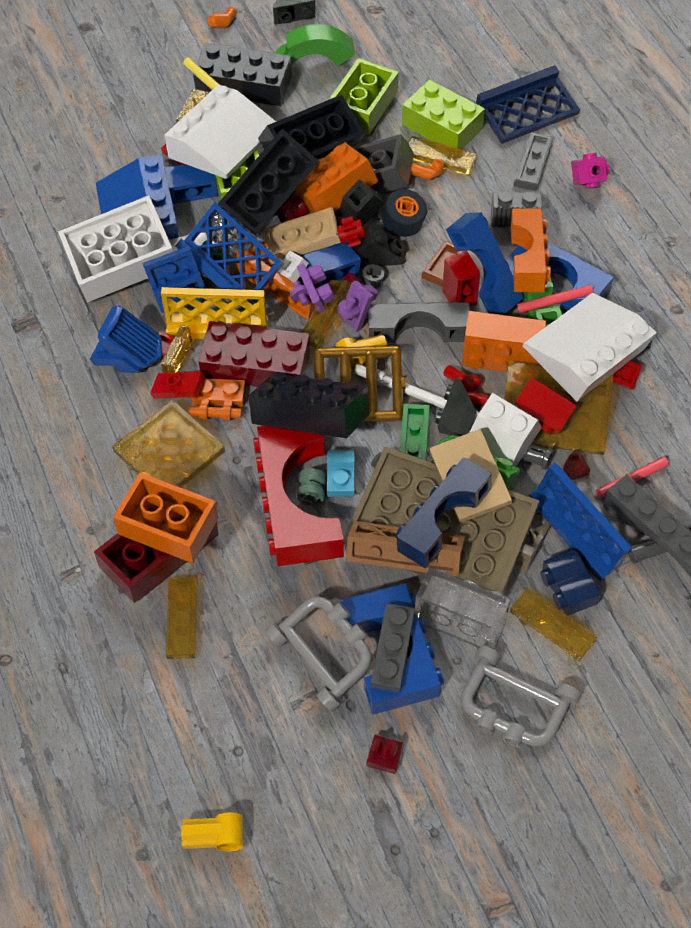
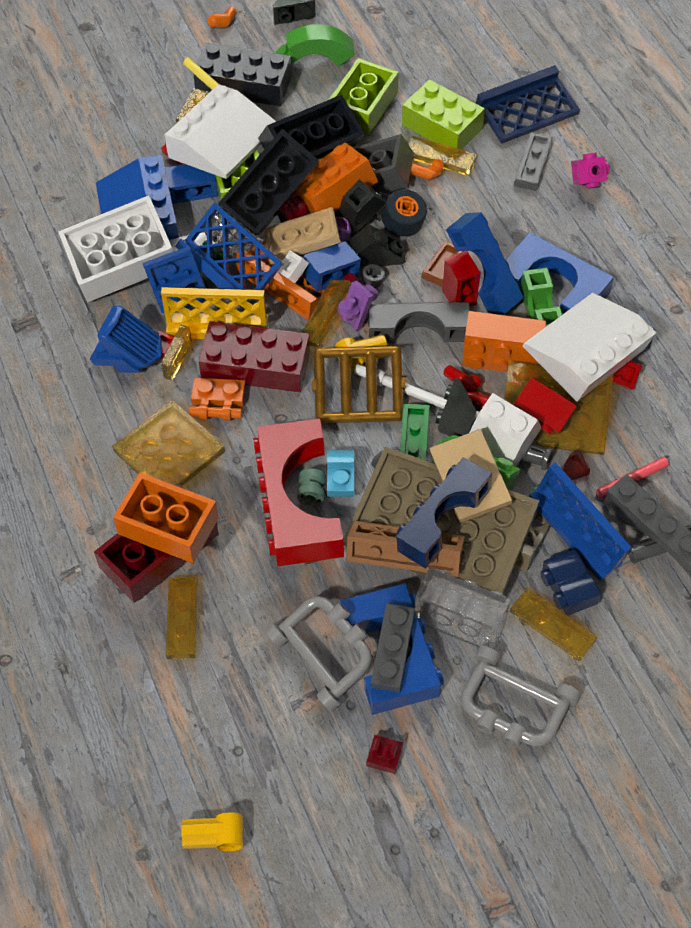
(177, 385): red plate -> none
(309, 405): black brick -> none
(310, 277): medium lavender hips -> none
(351, 231): red gear -> none
(505, 201): dark grey brick -> none
(530, 267): orange arch -> none
(555, 299): coral bar -> none

